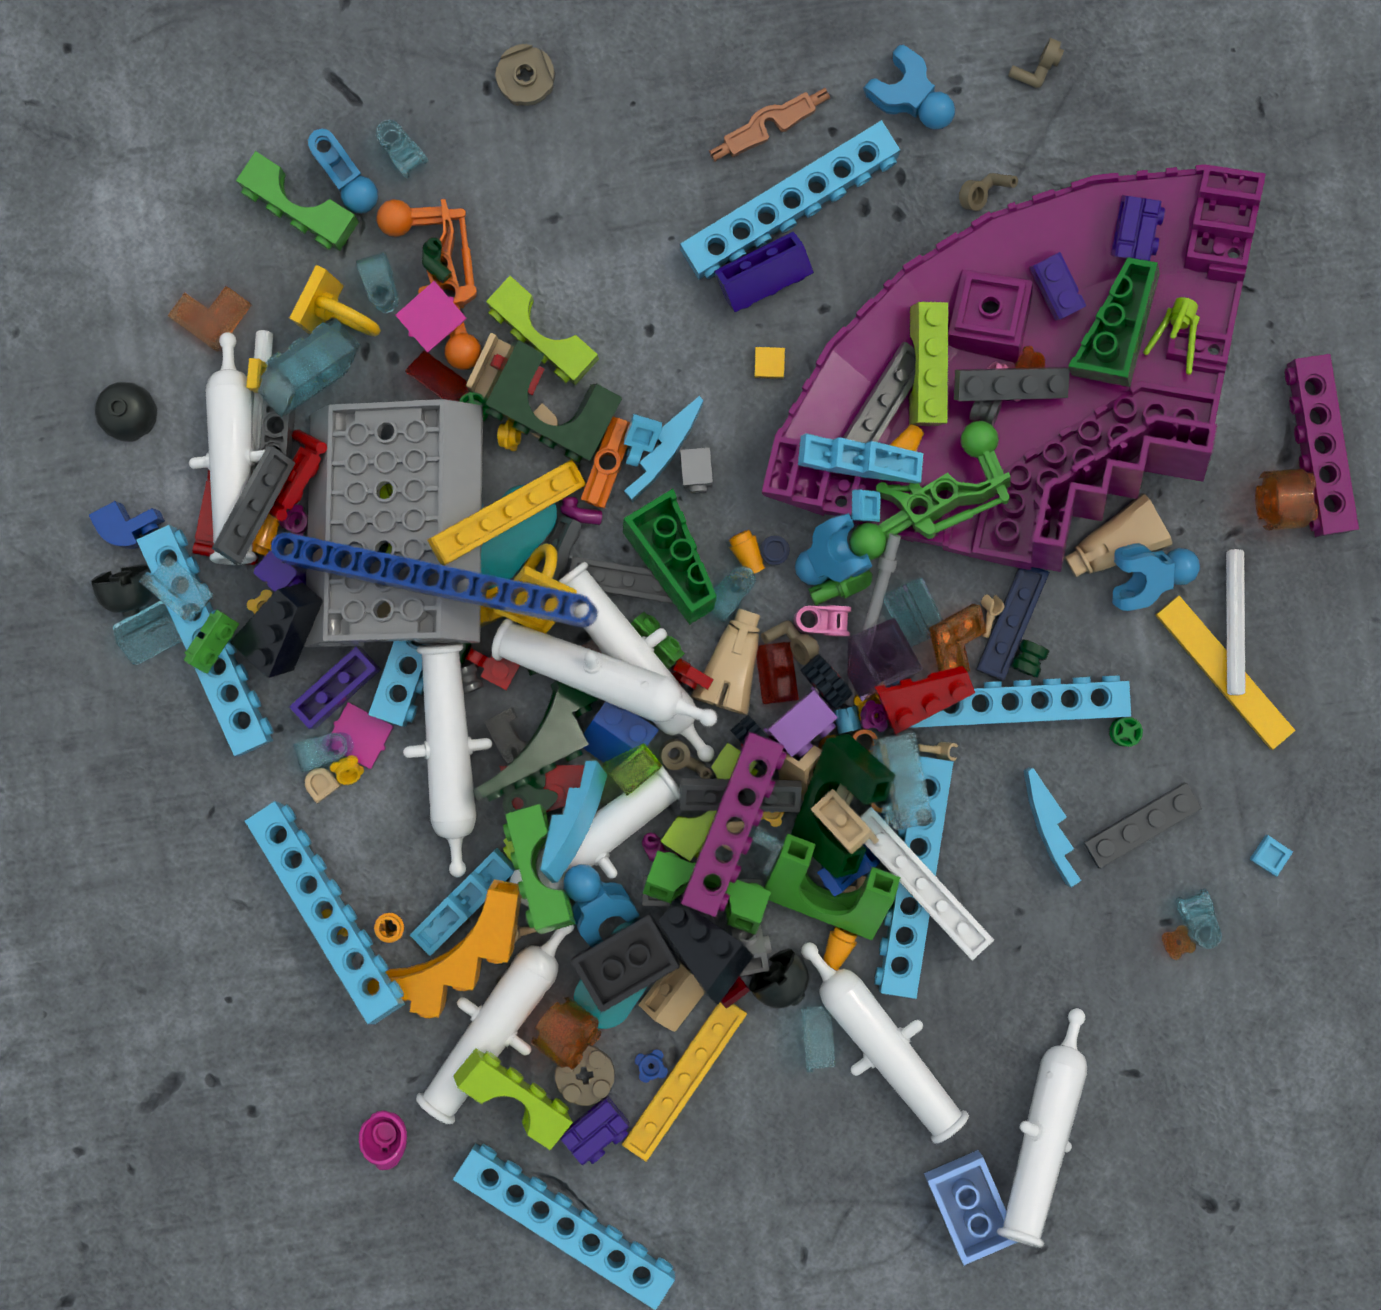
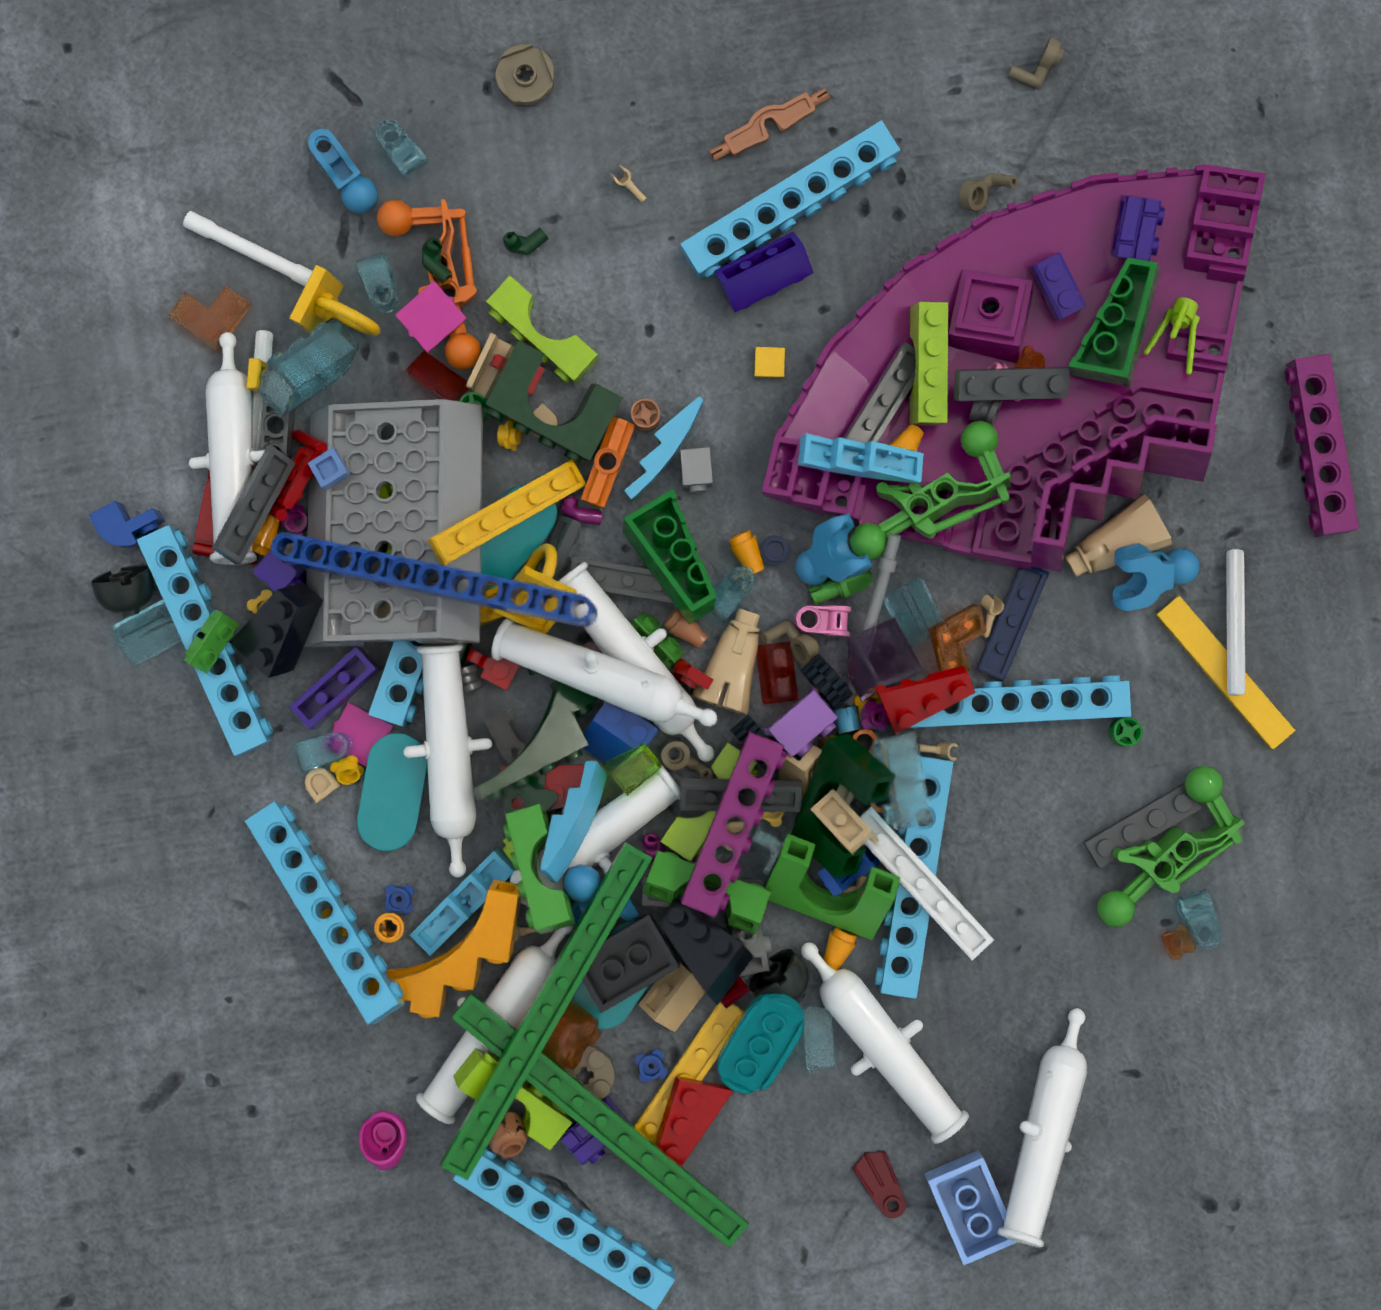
(125, 411): pearl dark grey cylinder -> none
(178, 589): clear light blue panel -> none
(210, 230): none -> white piece
(327, 221): bright green arch -> none
(329, 468): none -> medium blue plate
(391, 793): none -> teal tile
(393, 905): none -> blue plate
(509, 1136): none -> nougat head
(524, 245): none -> dark green arm
(545, 1011): none -> green plate
(608, 1126): none -> green plate
(628, 183): none -> tan hand
(641, 436): medium azure plate -> none
(644, 410): none -> nougat wheel
(680, 628): none -> nougat cone
(688, 1115): none -> red wing
(761, 1043): none -> teal tile
(865, 505): medium azure tile -> none
(880, 1182): none -> dark red piece
(913, 93): dark azure piece -> none
(1028, 661): dark green wheel -> none
(1047, 816): medium azure slope -> none
(1203, 786): none -> bright green piece
(1271, 855): medium azure tile -> none
(1286, 499): clear orange brick -> none

